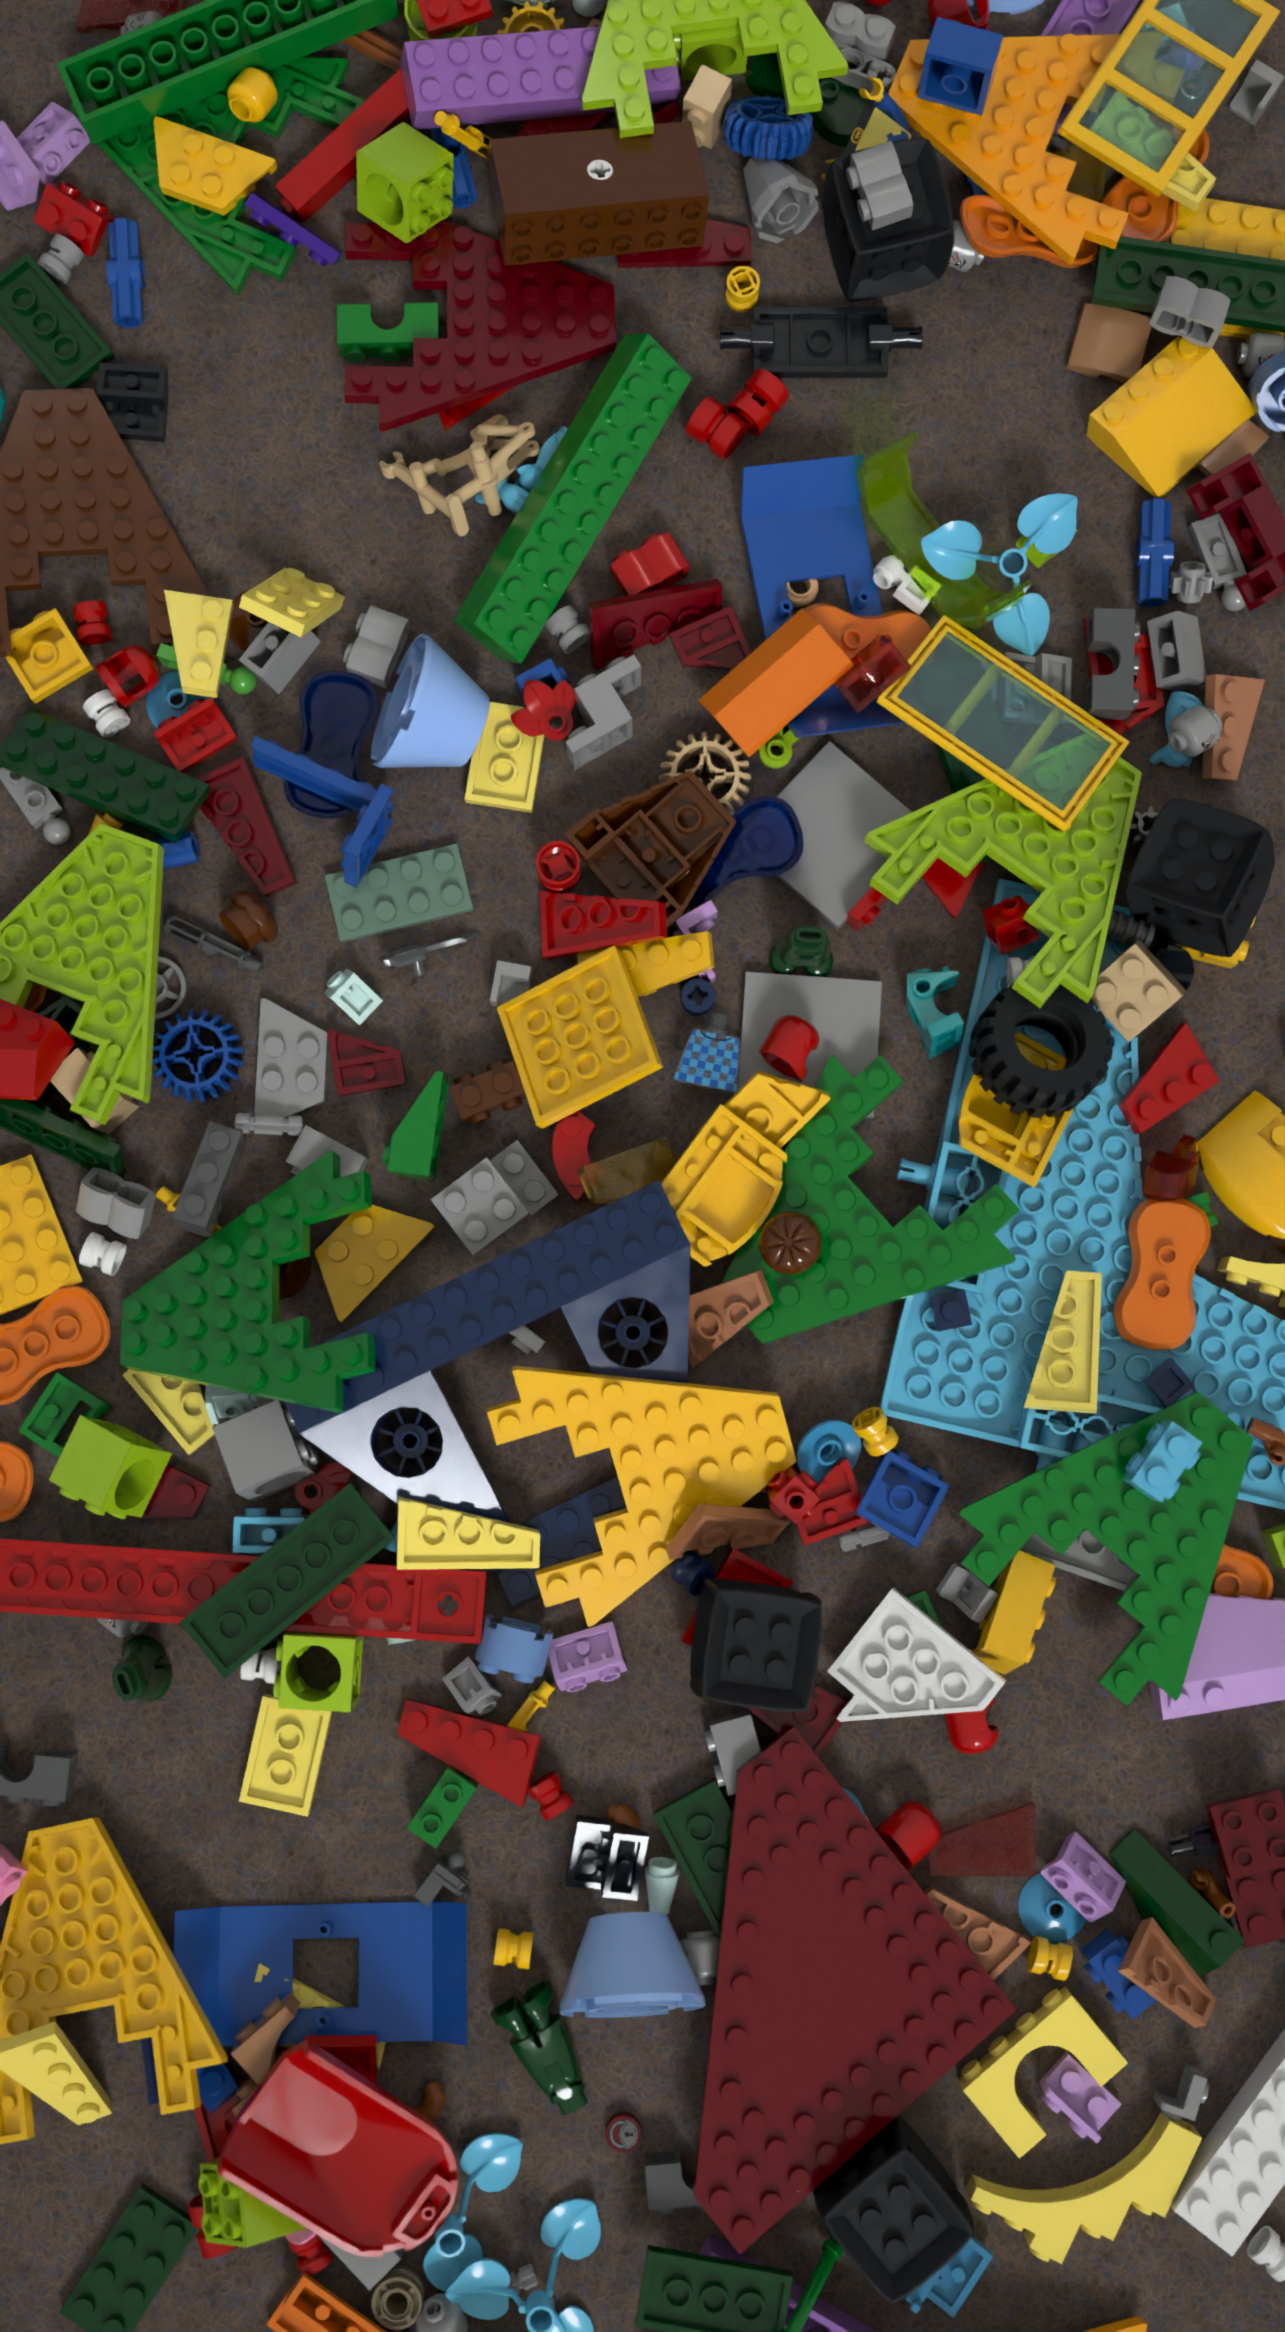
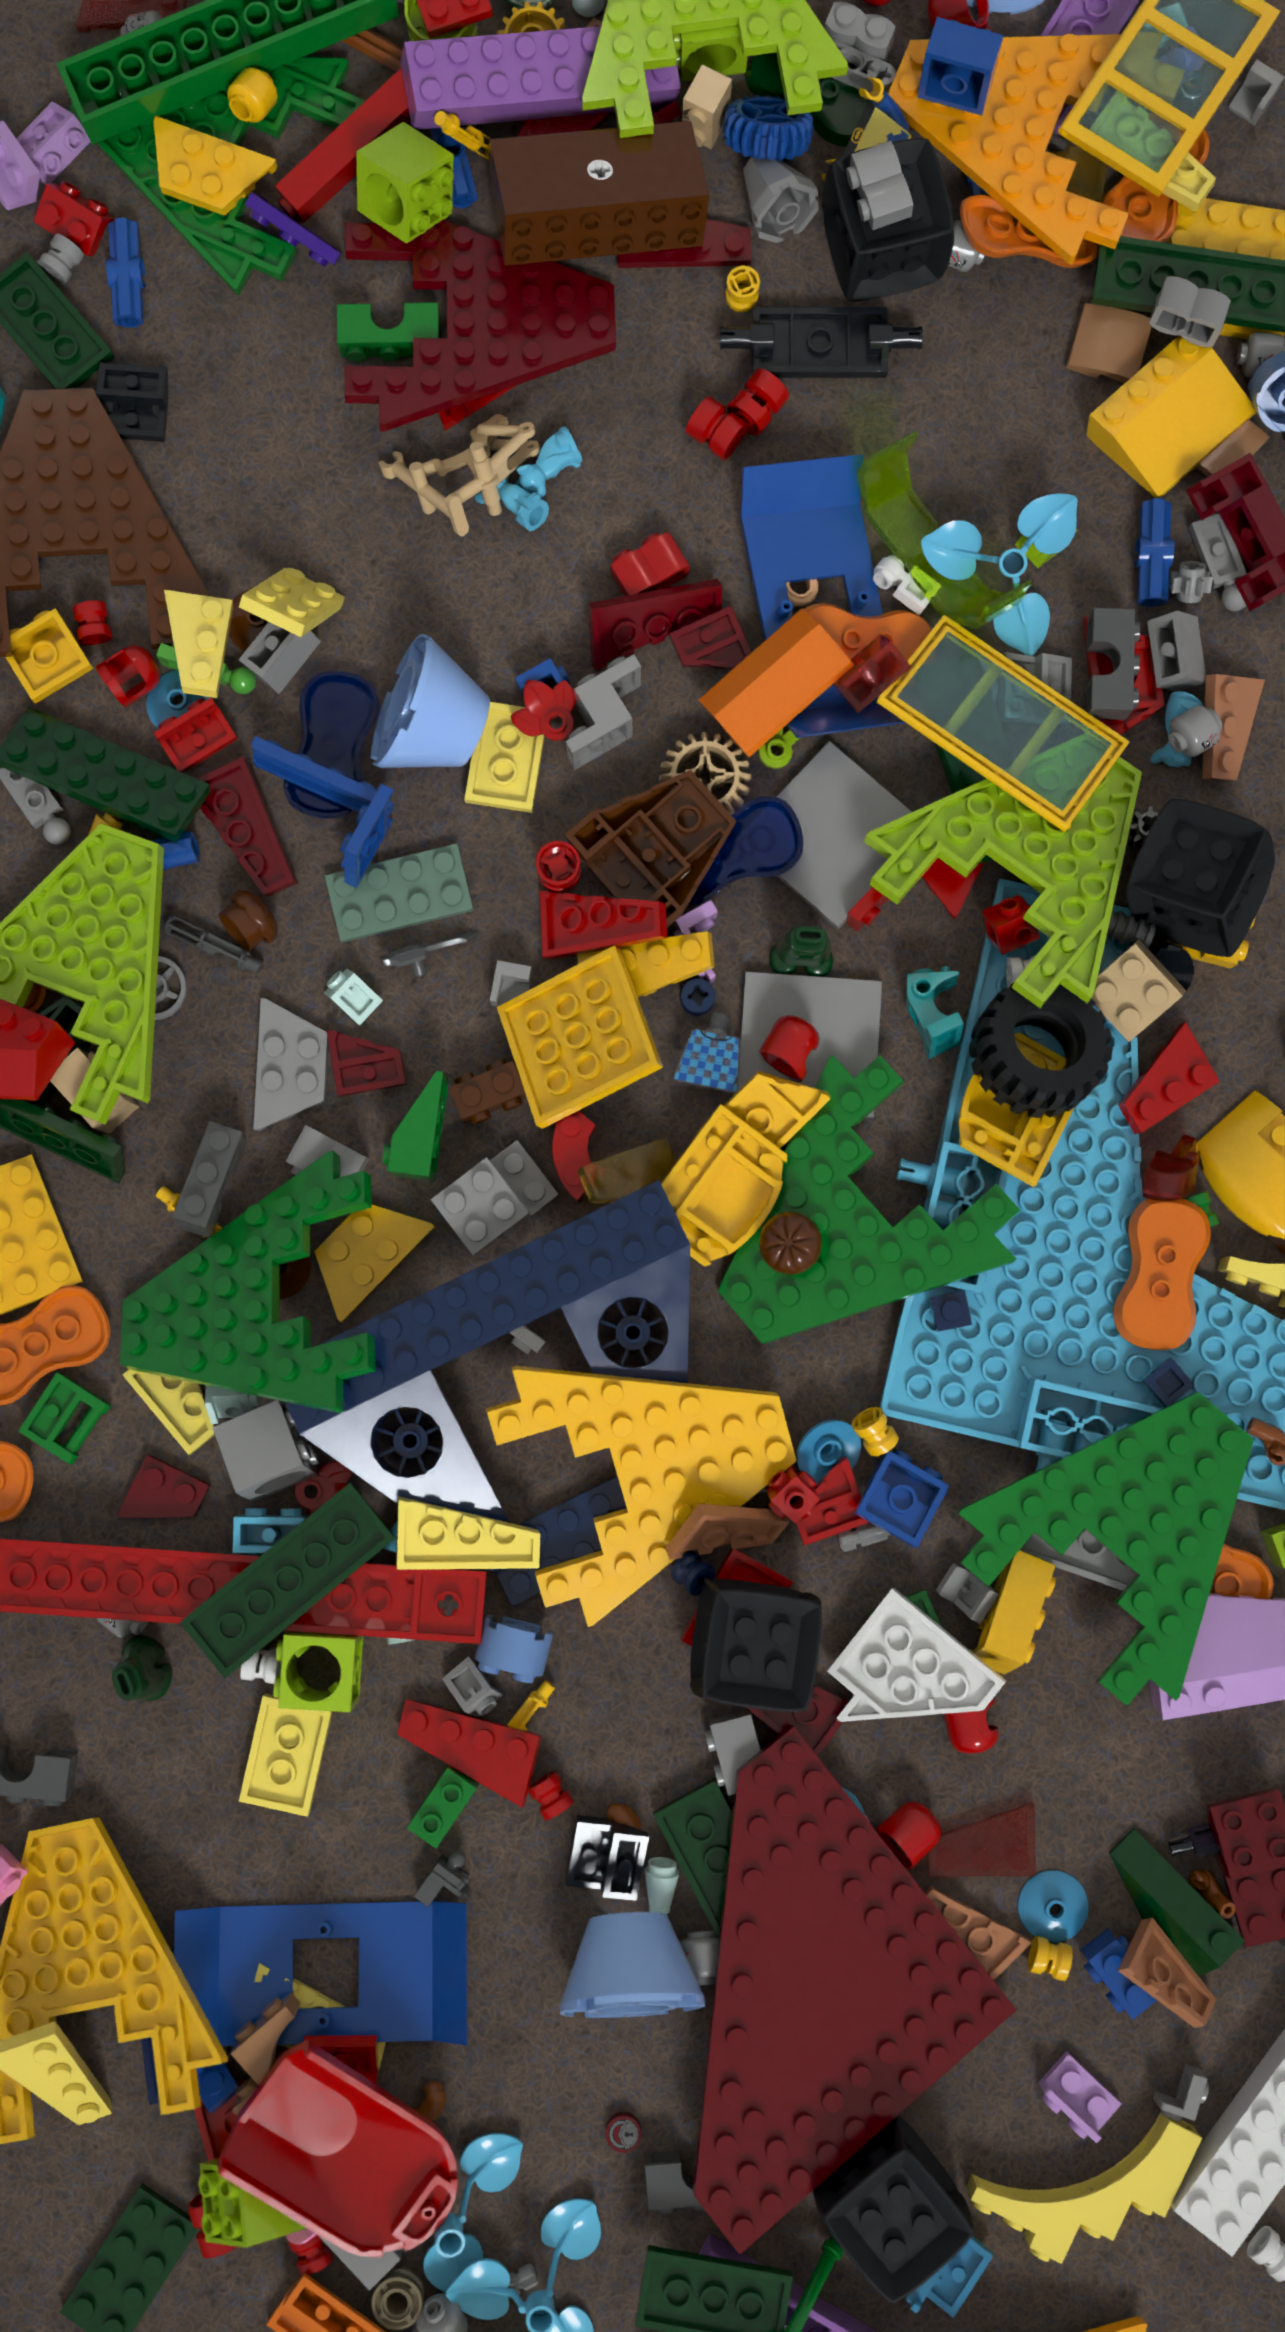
(102, 1254): white wheel -> none
(106, 713): white wheel -> none
(109, 1468): lime brick -> none
(114, 1202): light grey brick -> none
(194, 1039): blue gear -> none
(268, 1124): light grey axle -> none
(377, 645): light grey brick -> none
(513, 1948): yellow wheel -> none
(543, 2046): dark green piece -> none
(567, 628): light grey wheel -> none
(573, 498): green brick -> none
(586, 1657): lavender bracket -> none
(724, 1311): nougat wing -> none
(1056, 2023): light yellow arch -> none
(1070, 1353): light yellow wing -> none
(1084, 1878): lavender bracket -> none
(1162, 1461): medium azure brick -> none

